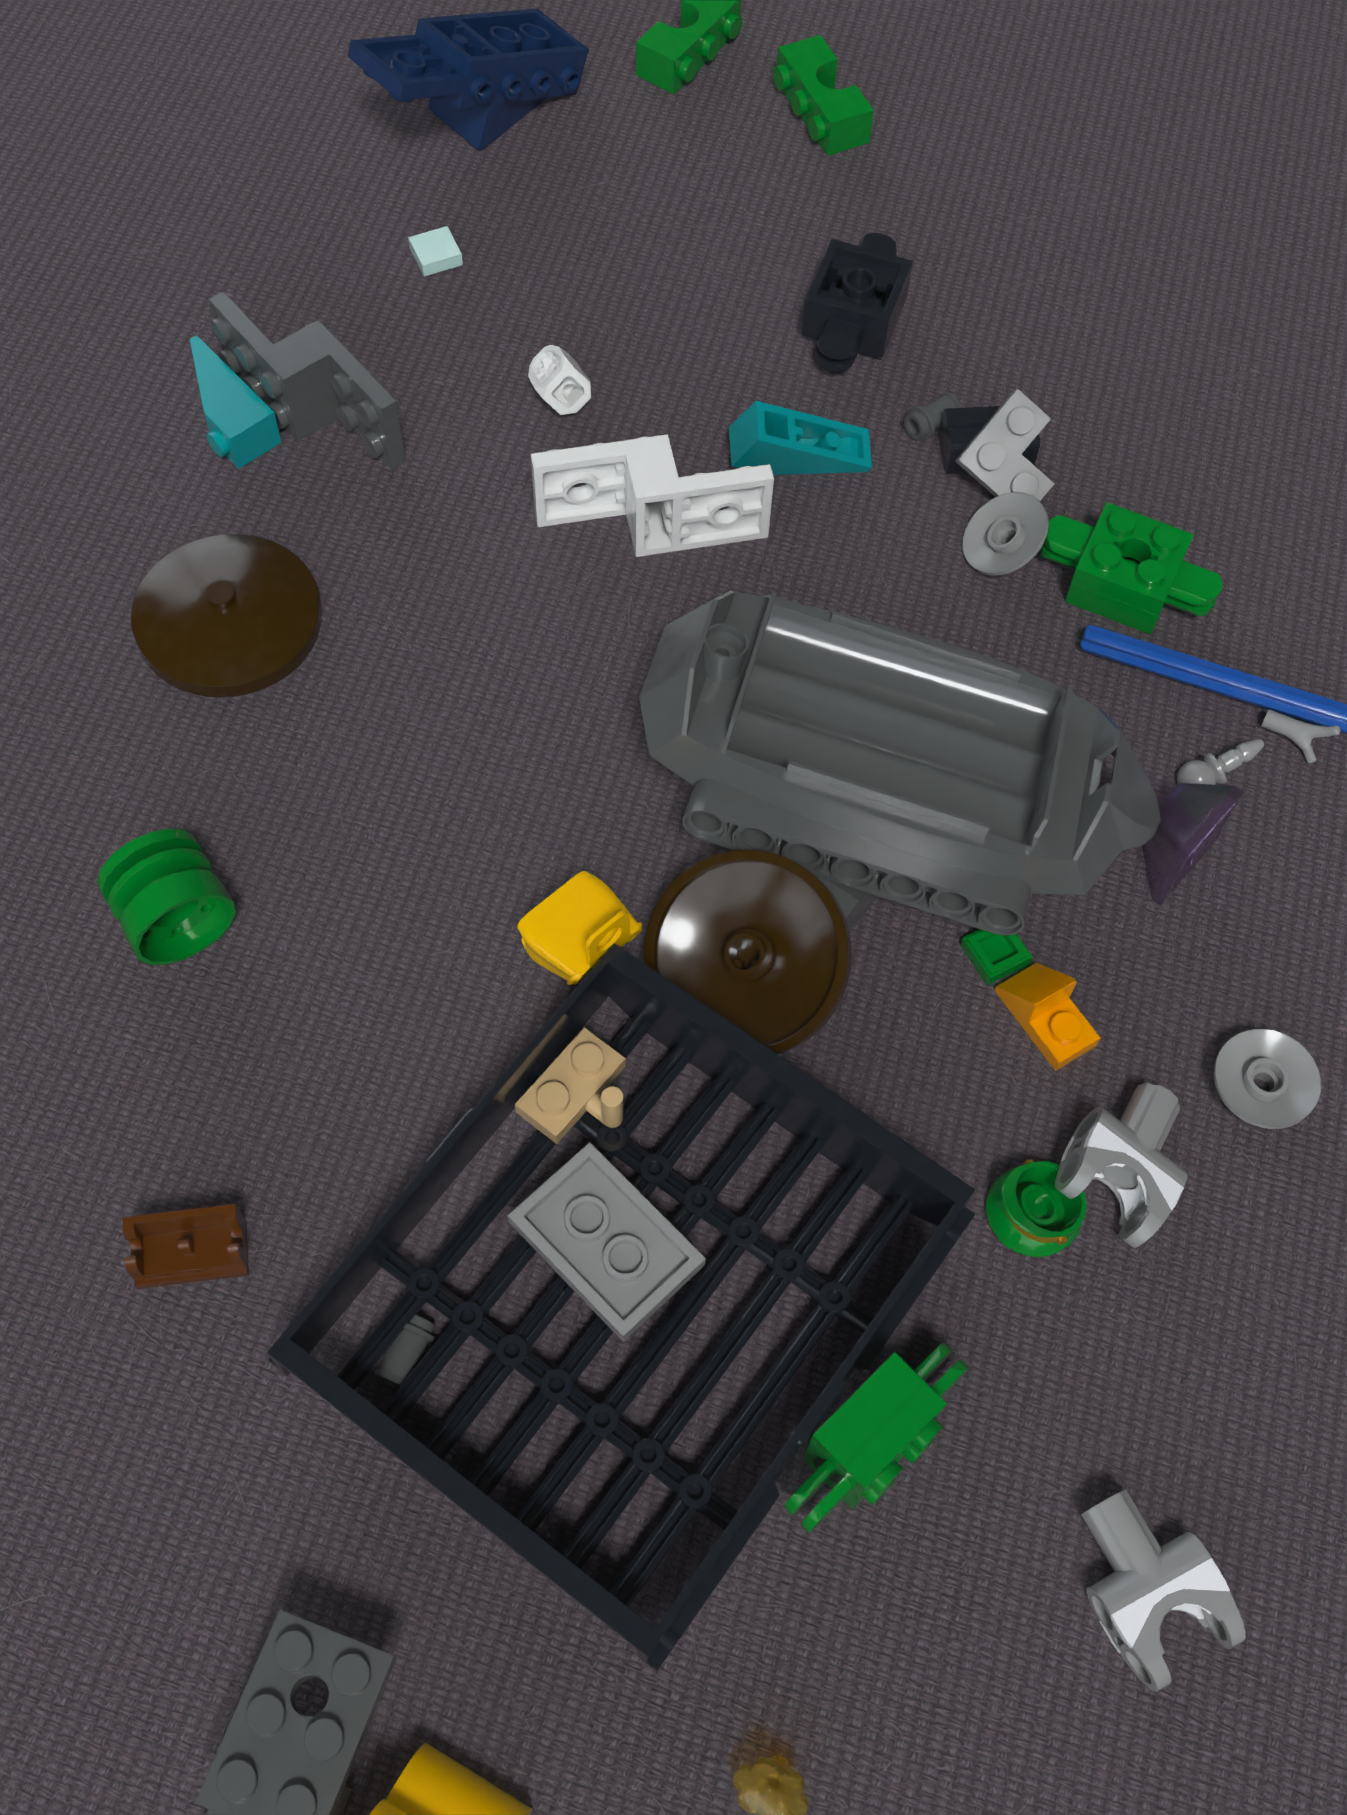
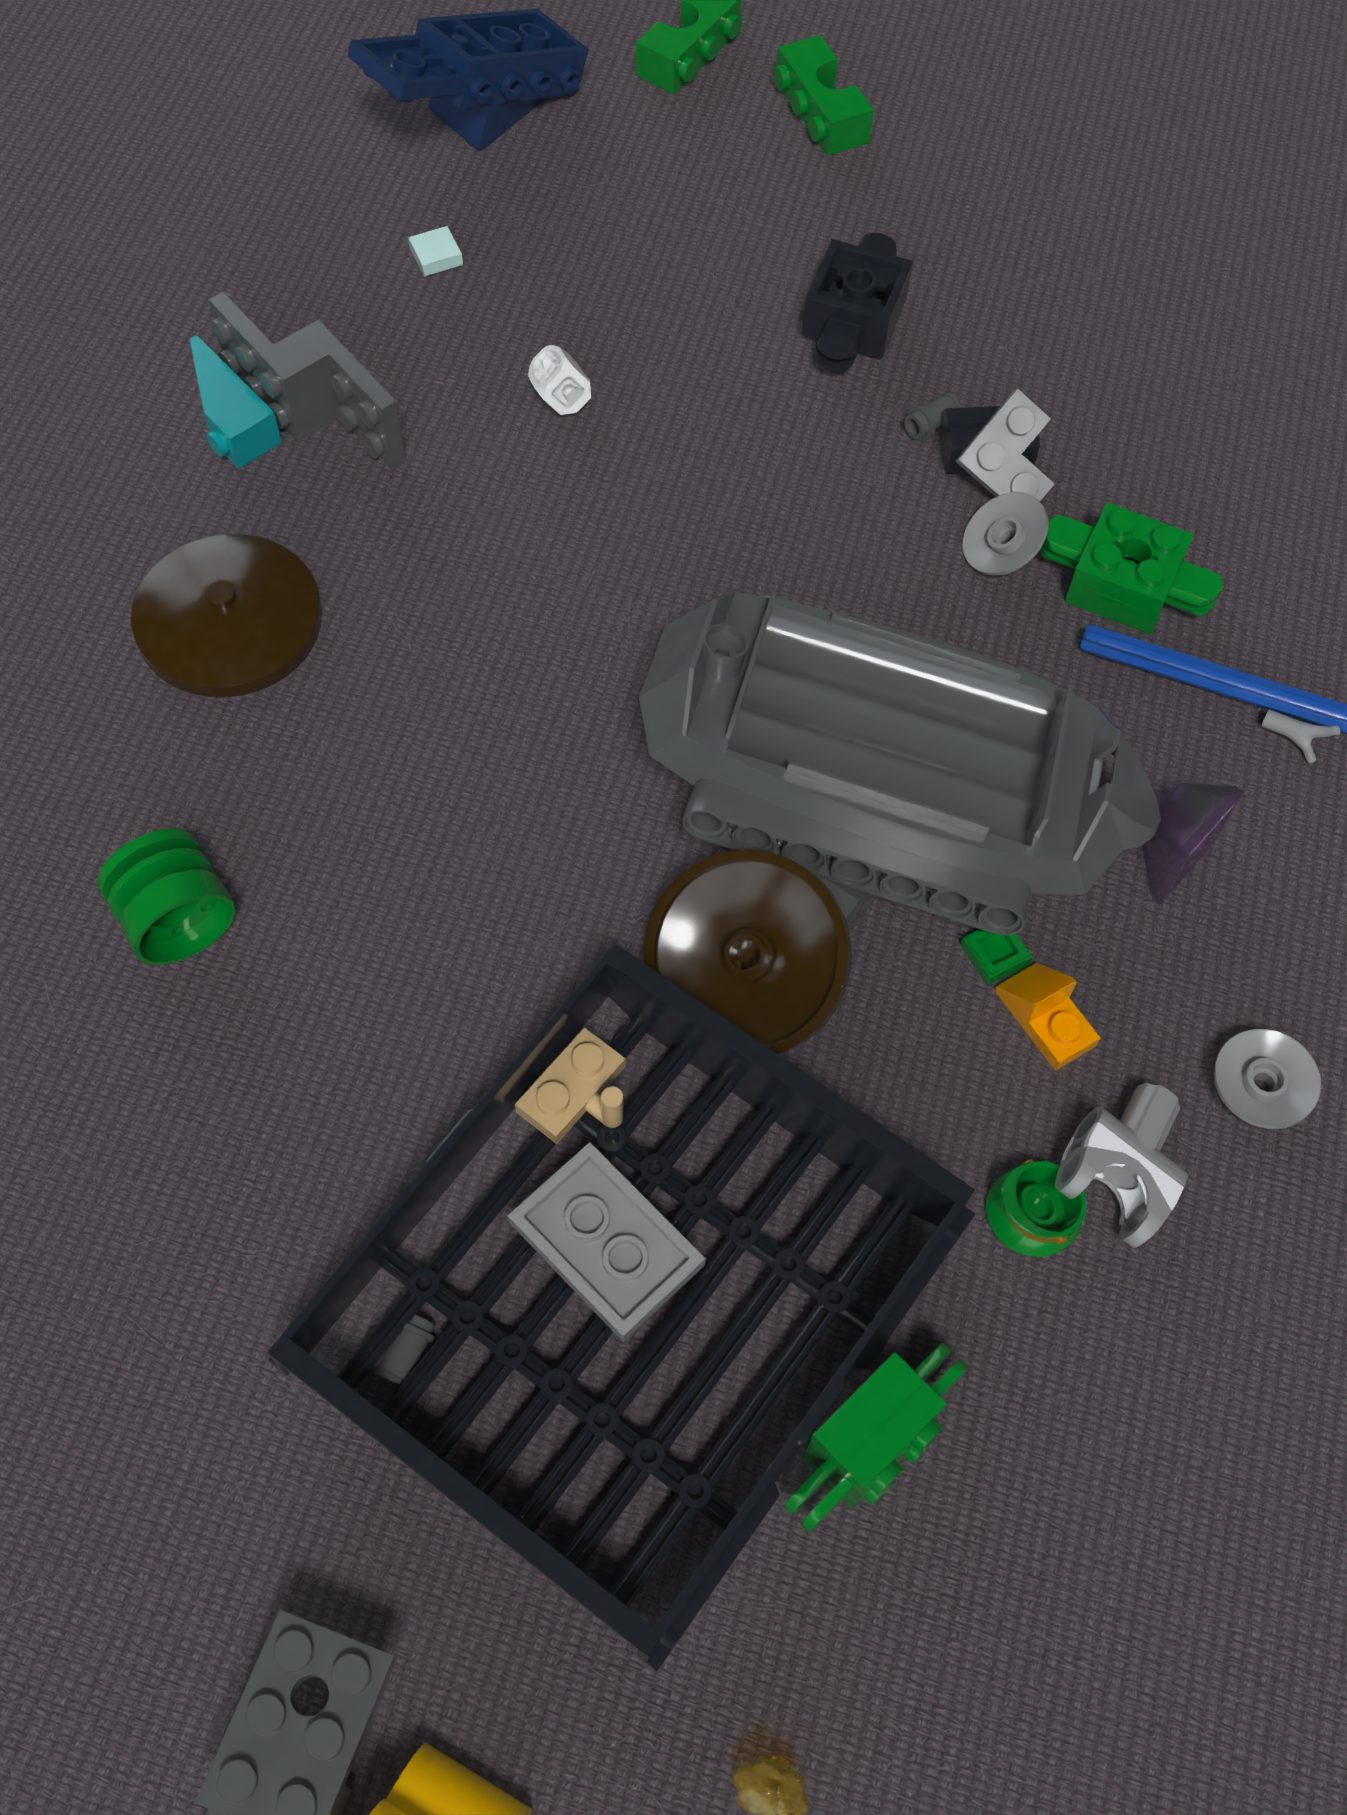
(186, 1246): reddish brown hinge -> none
(576, 927): yellow piece -> none
(643, 483): white bracket -> none
(797, 442): teal slope -> none
(1151, 1583): light grey connector -> none
(1213, 770): light grey bar -> none

